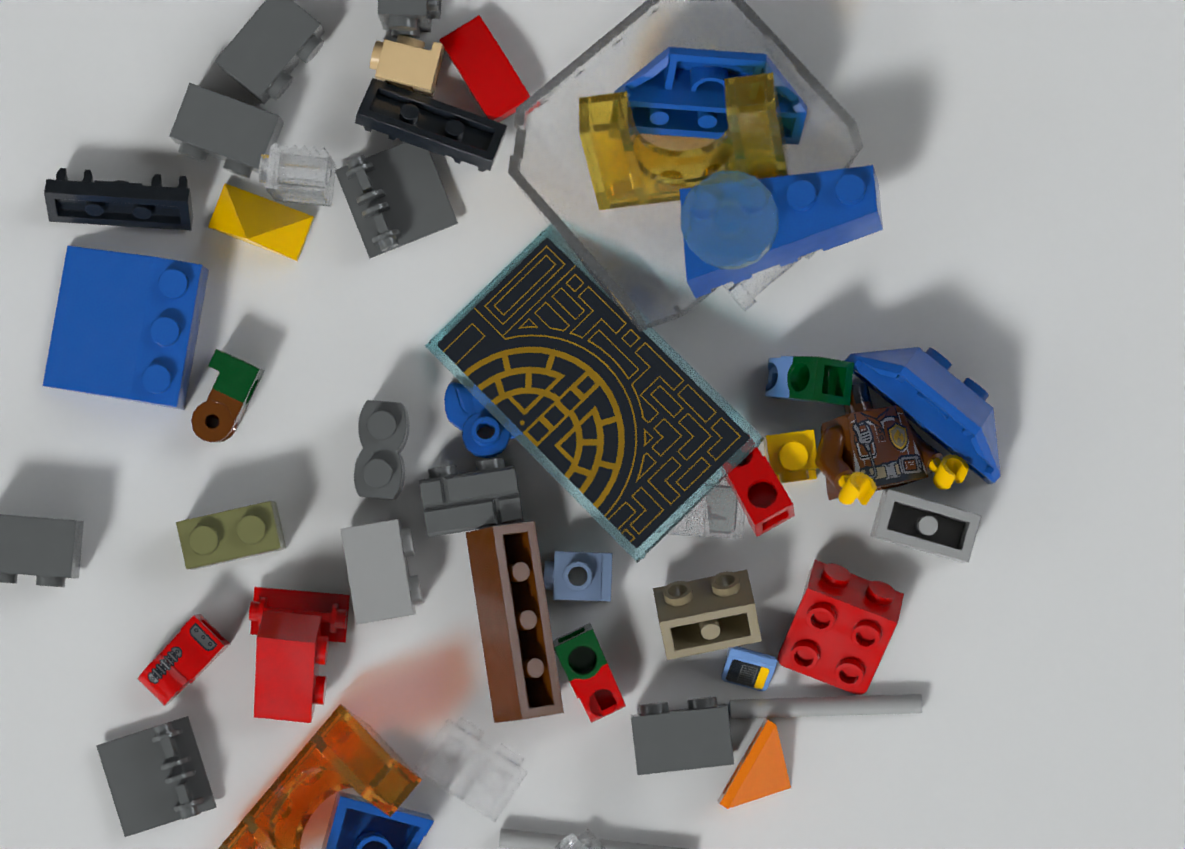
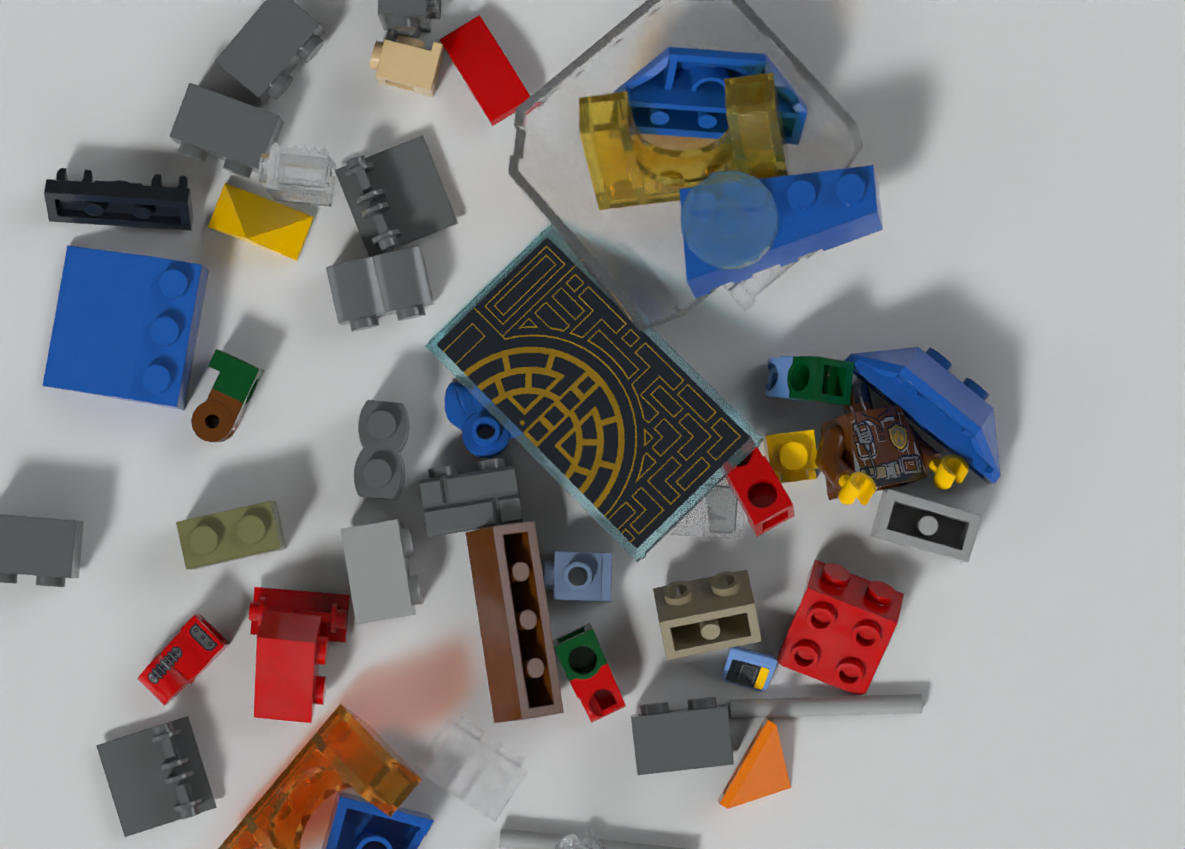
(380, 287): none -> dark grey brick
(430, 124): black plate -> none

